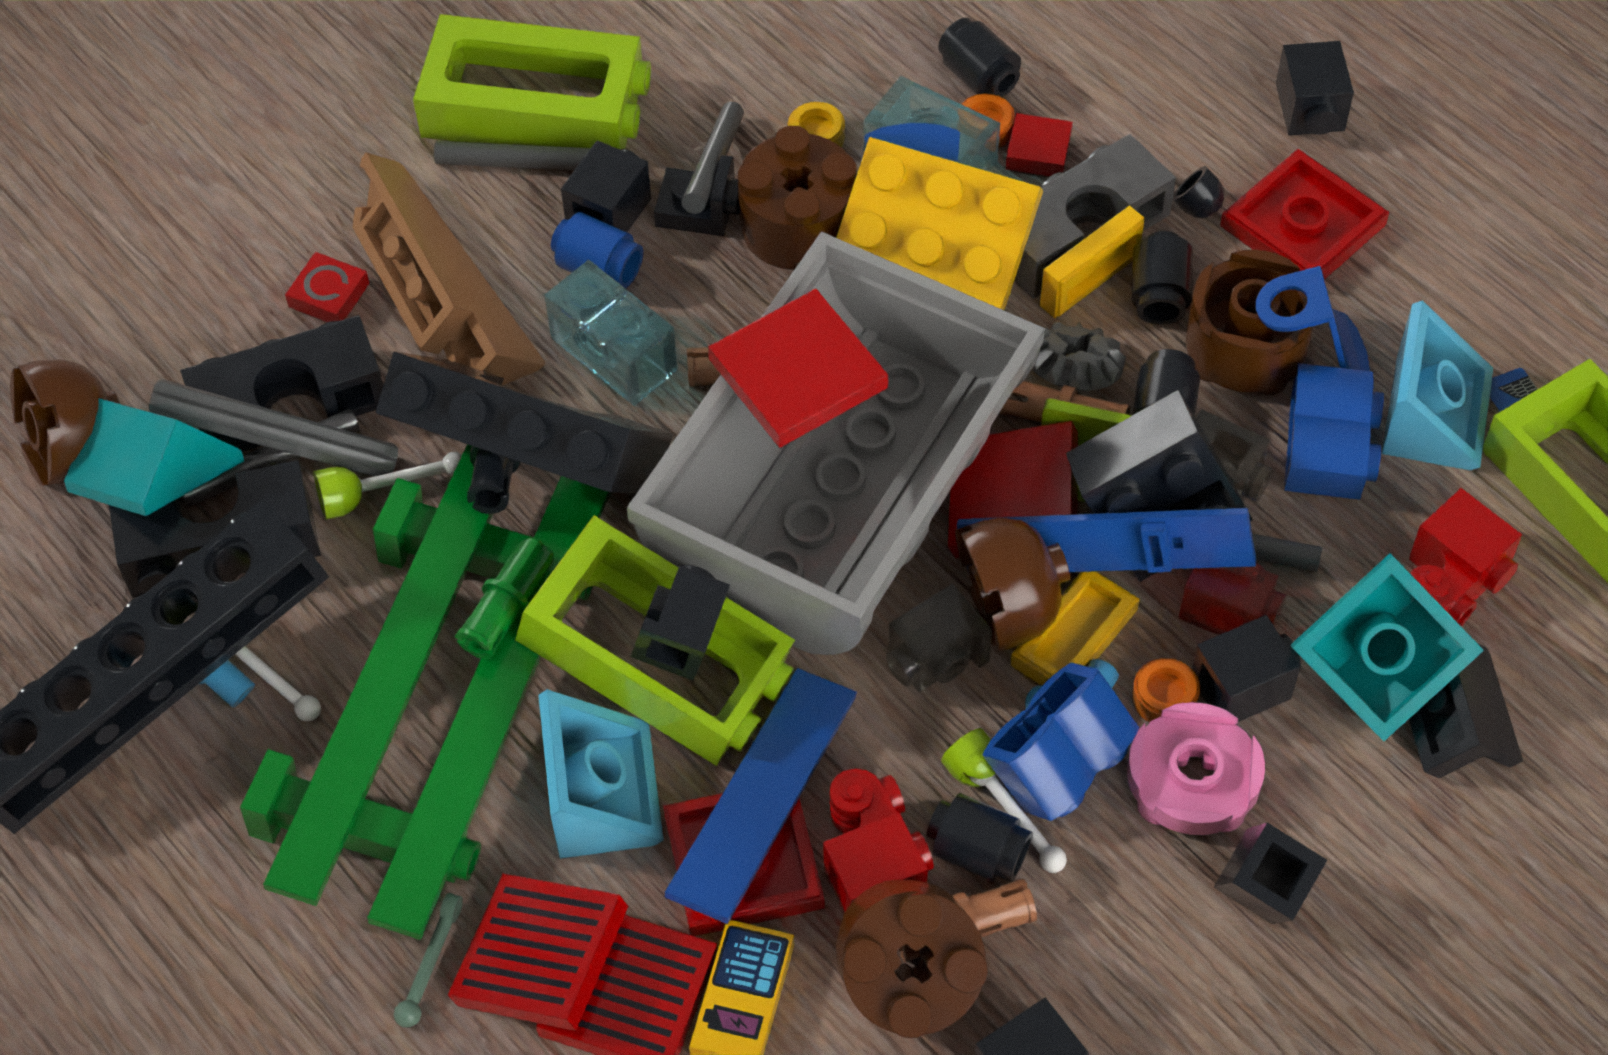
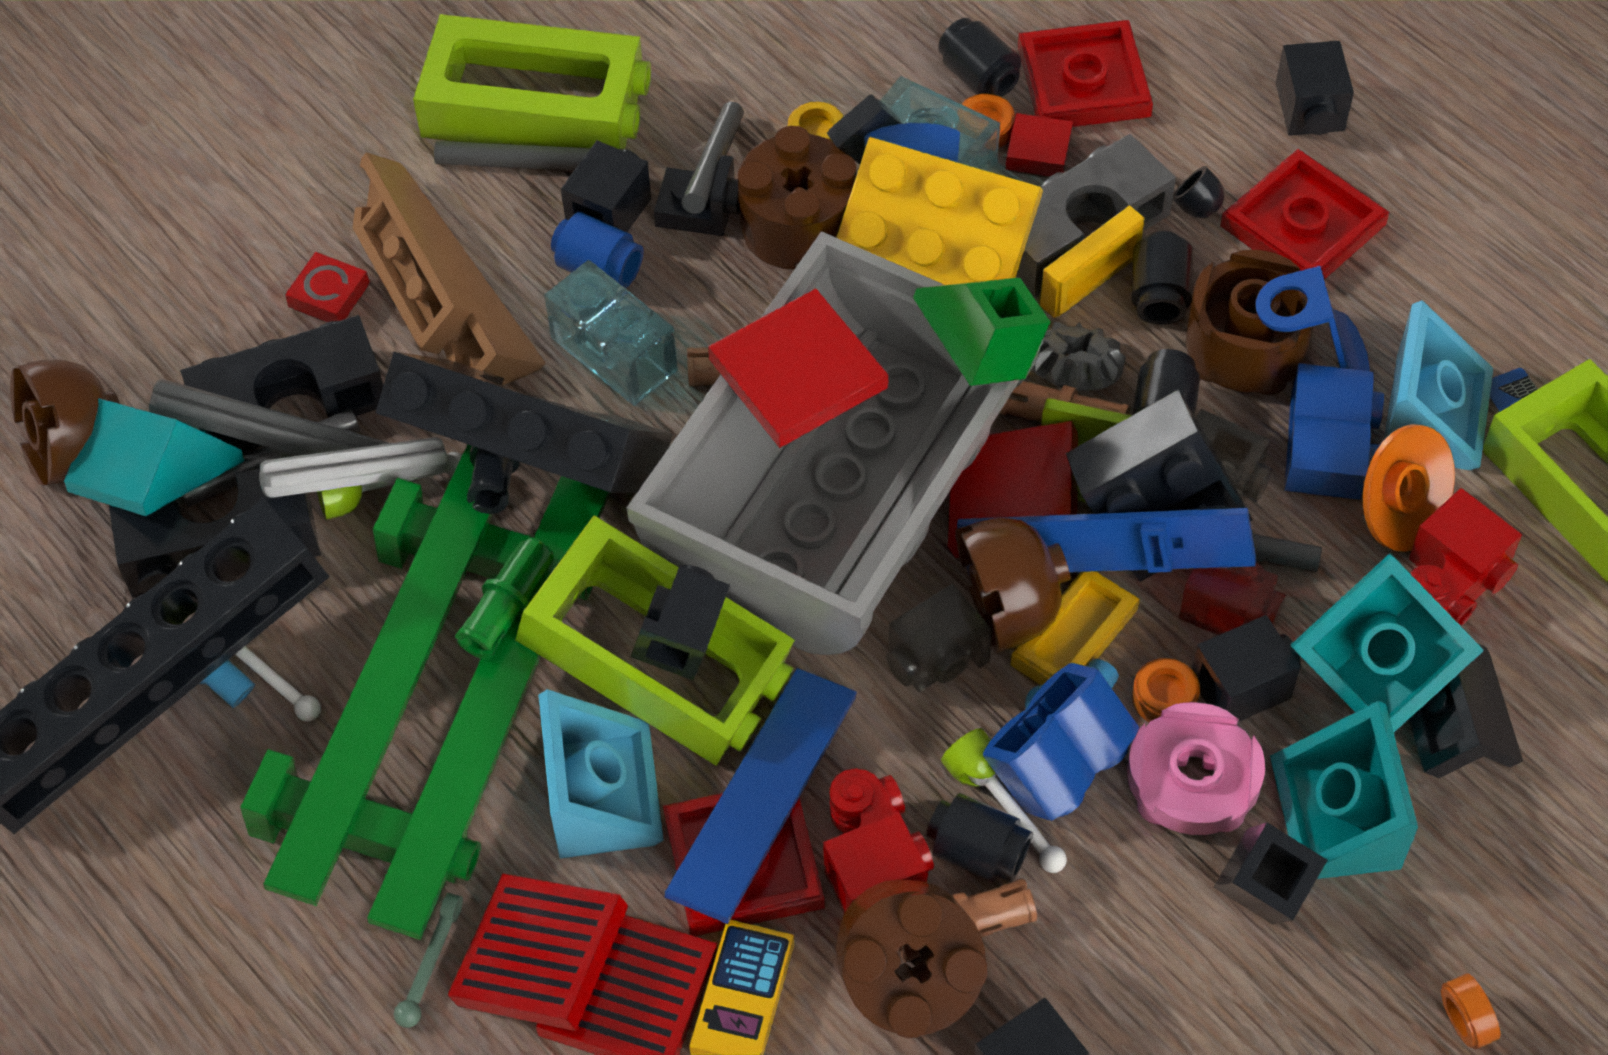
(352, 467): none -> light grey axle
(864, 118): none -> black tile
(986, 327): none -> green slope
(1085, 73): none -> red tile
(1348, 794): none -> teal slope
(1407, 484): none -> orange dish
(1470, 1011): none -> orange tile

